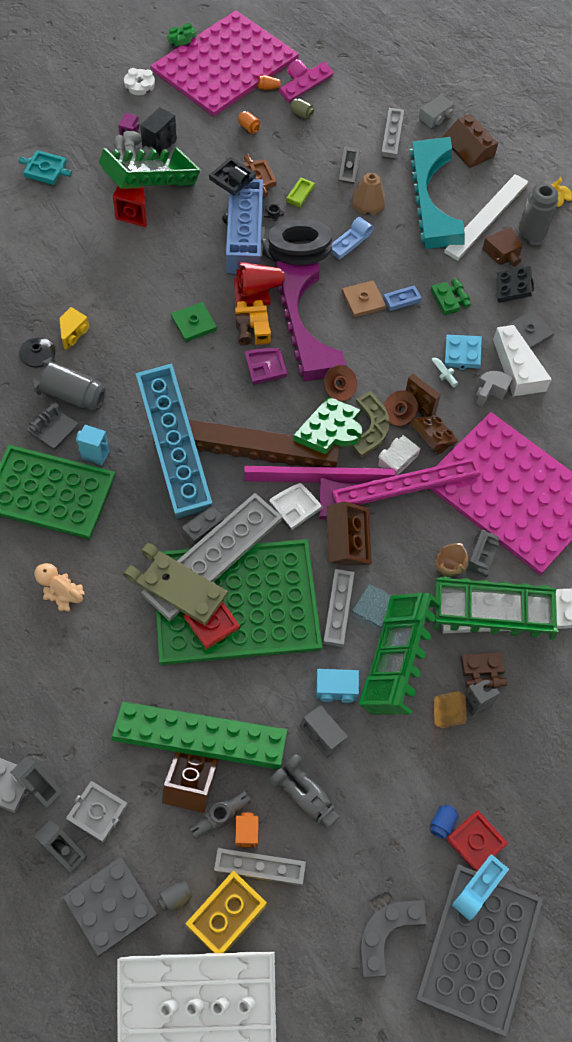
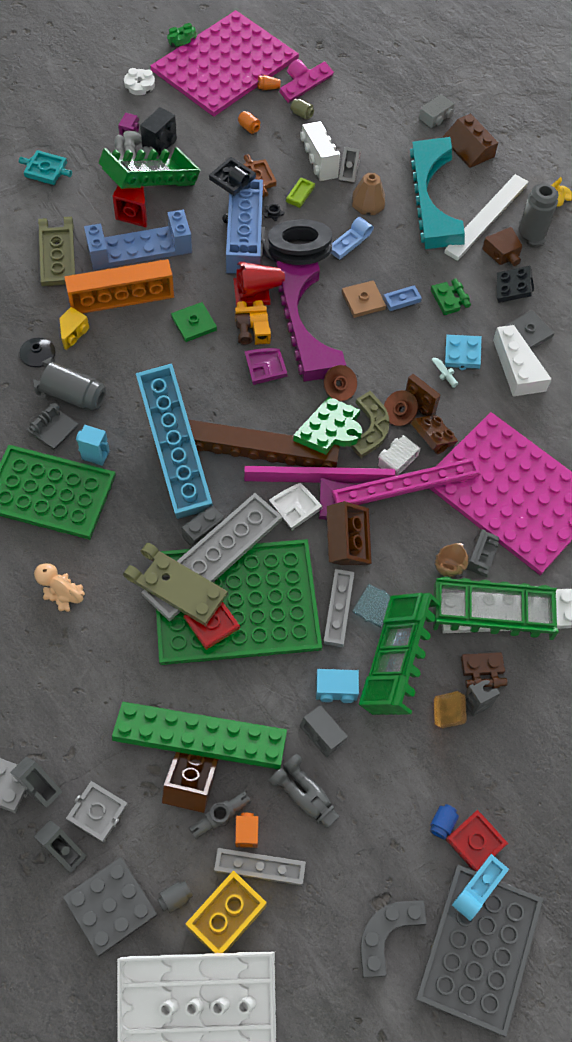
(56, 259): none -> olive hinge
(120, 286): none -> orange brick
(139, 245): none -> medium blue plate
(320, 150): none -> white wedge
(392, 133): light grey plate -> none
(492, 383): light grey brick -> none

